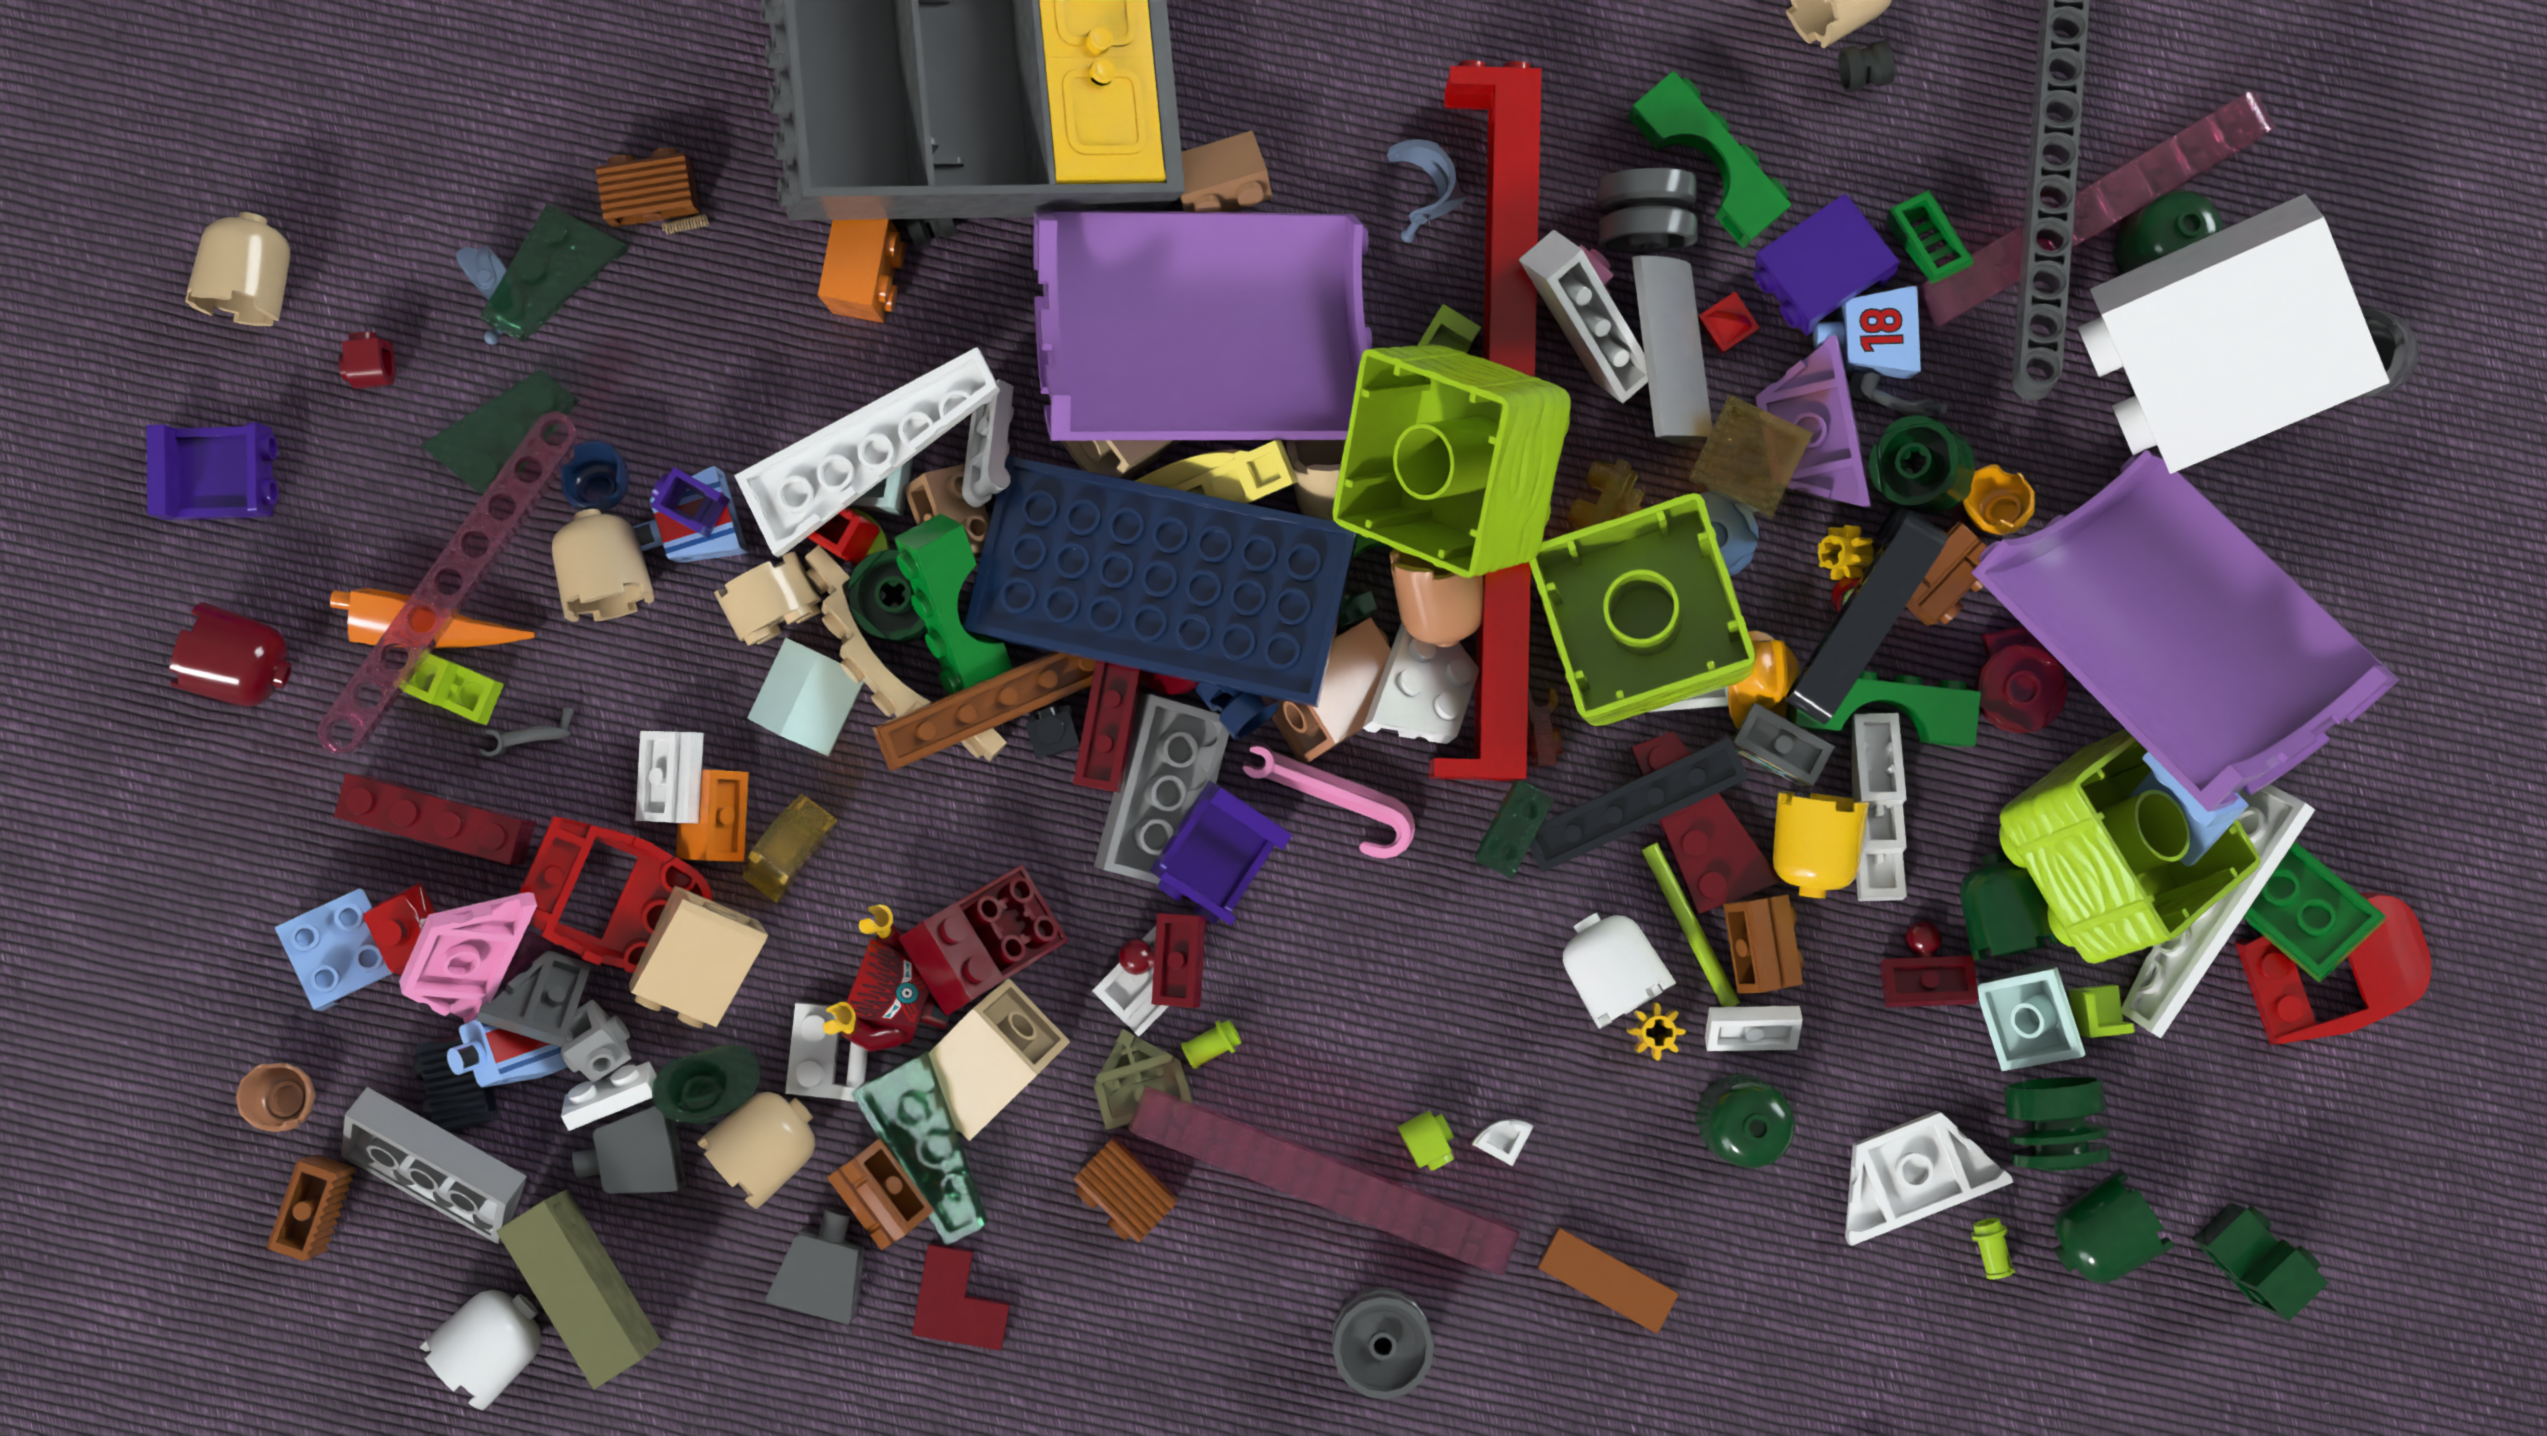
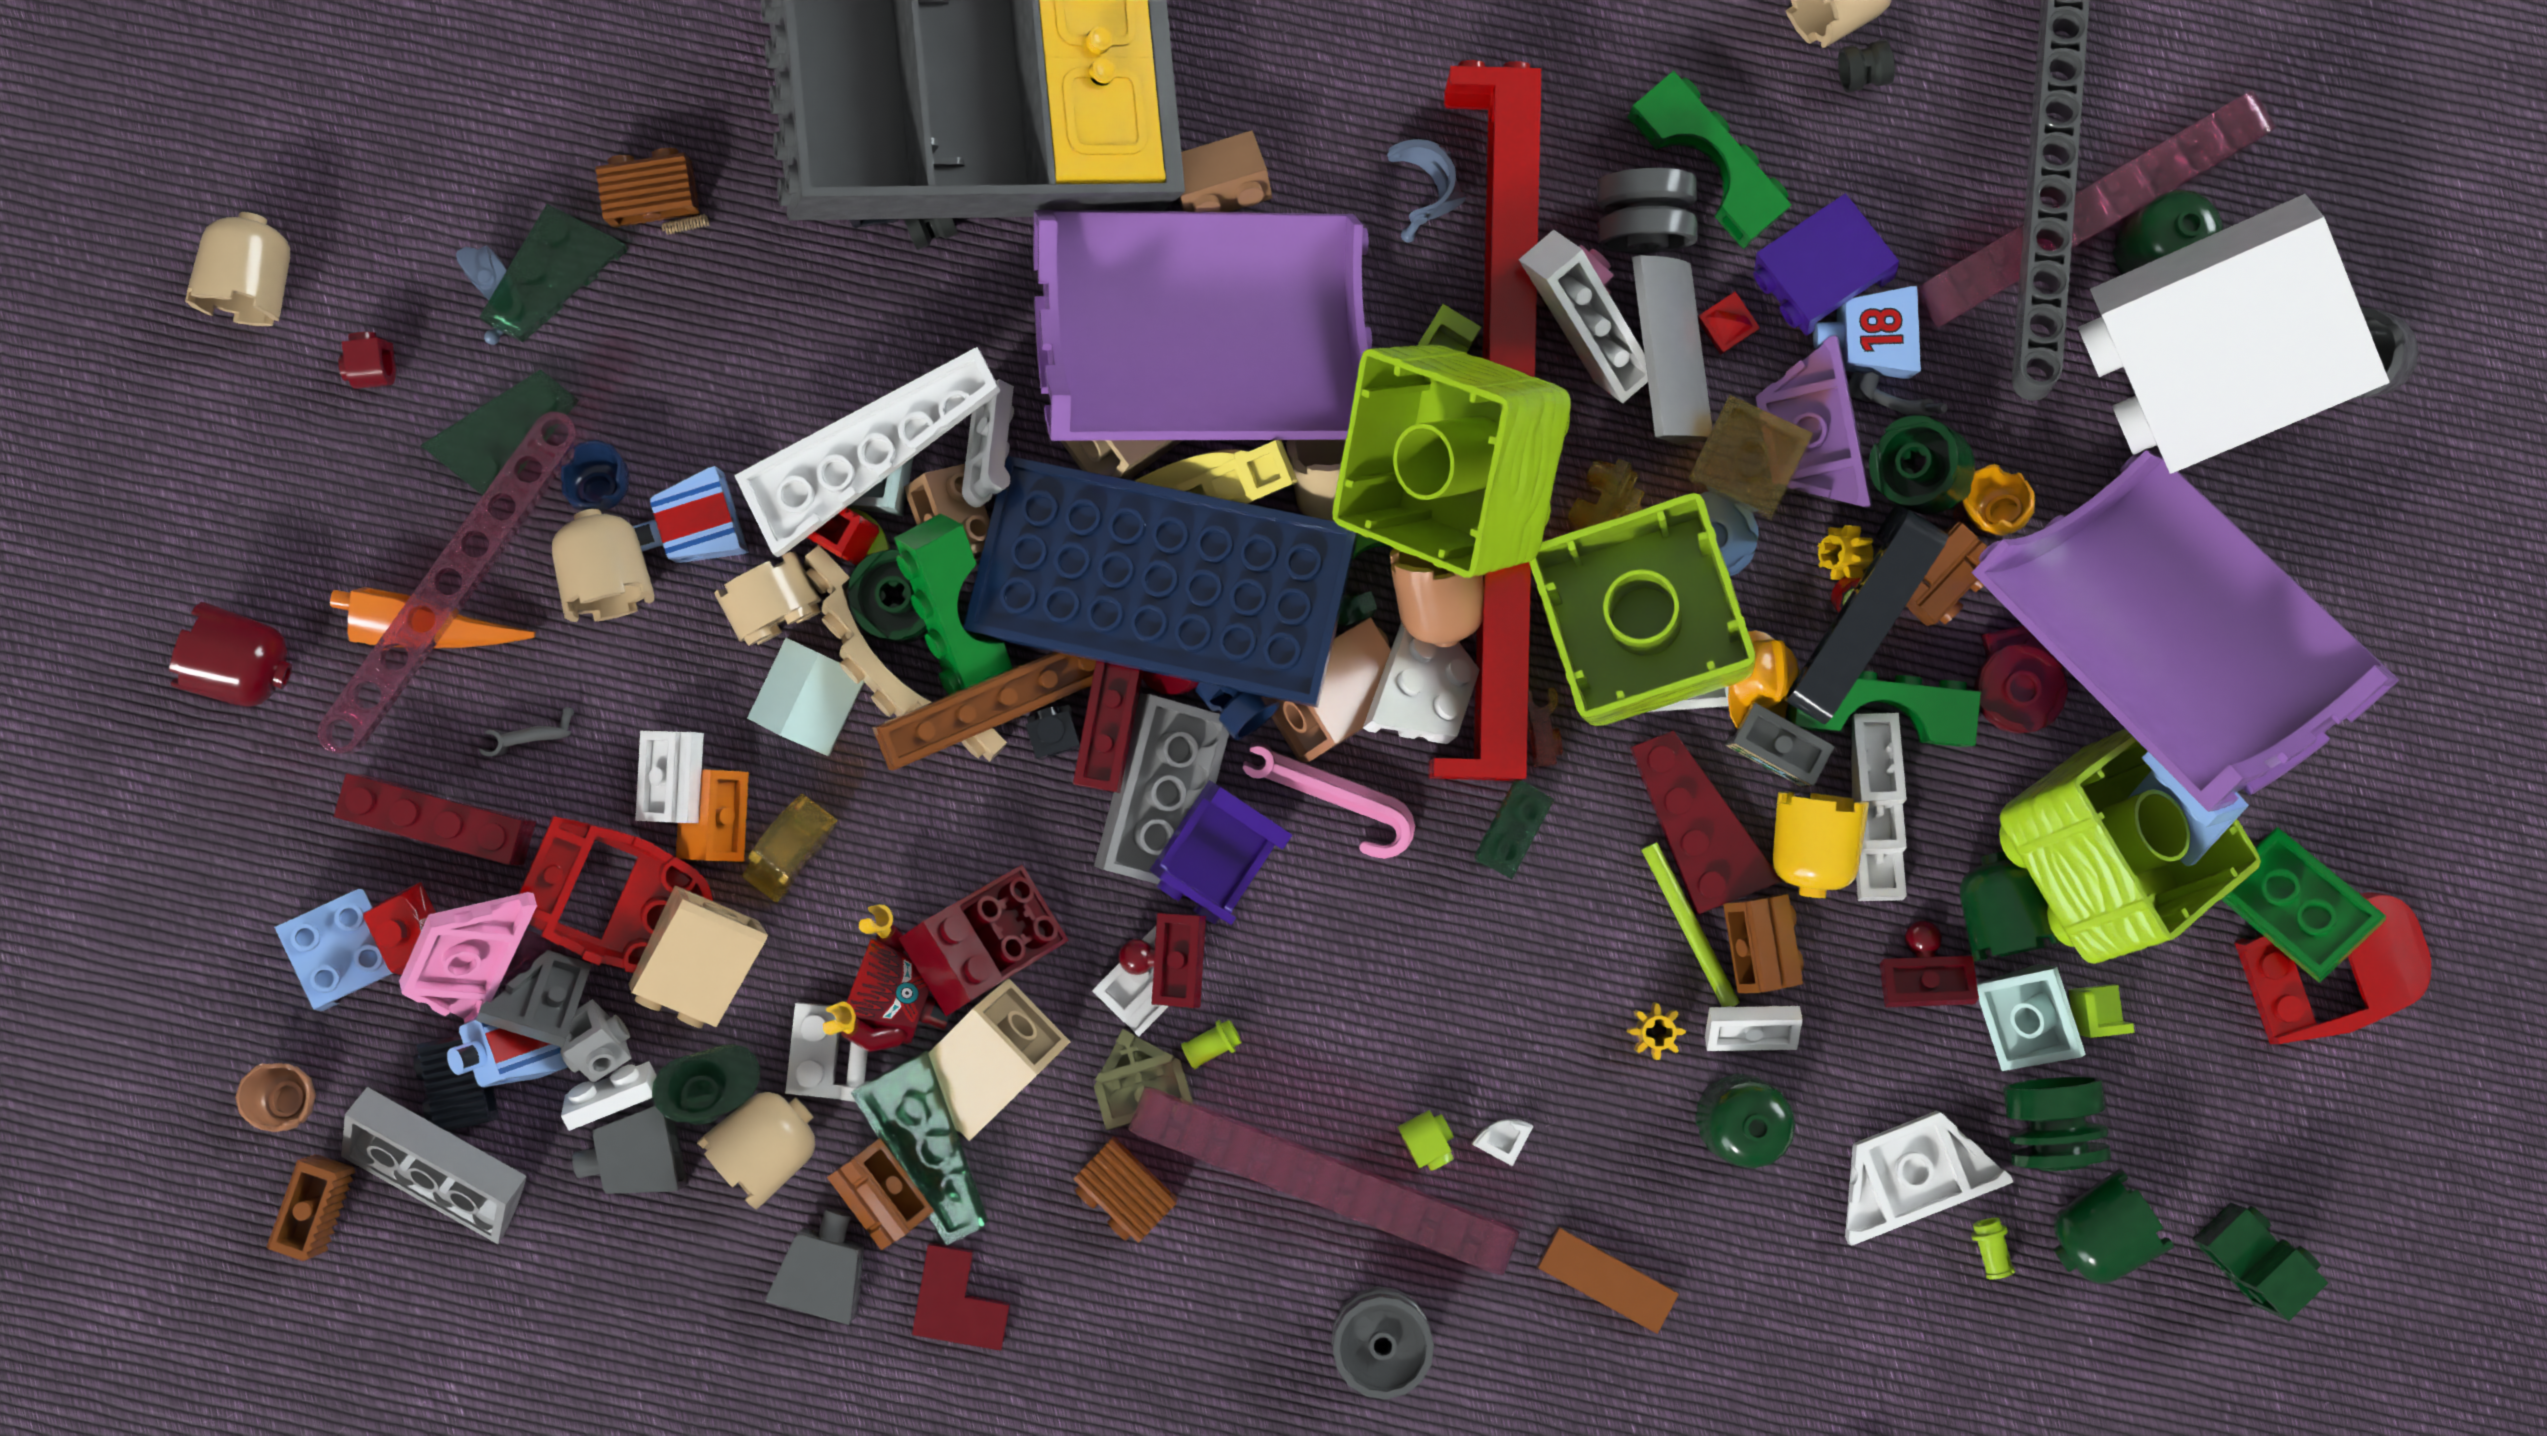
(210, 472): dark purple panel -> none
(455, 688): lime slope -> none
(485, 1345): white cylinder -> none
(579, 1288): olive brick -> none
(672, 488): dark purple window -> none
(861, 268): orange brick -> none
(1613, 967): white cylinder -> none
(1638, 804): black plate -> none
(1926, 207): green slope -> none
(2179, 964): white wing -> none

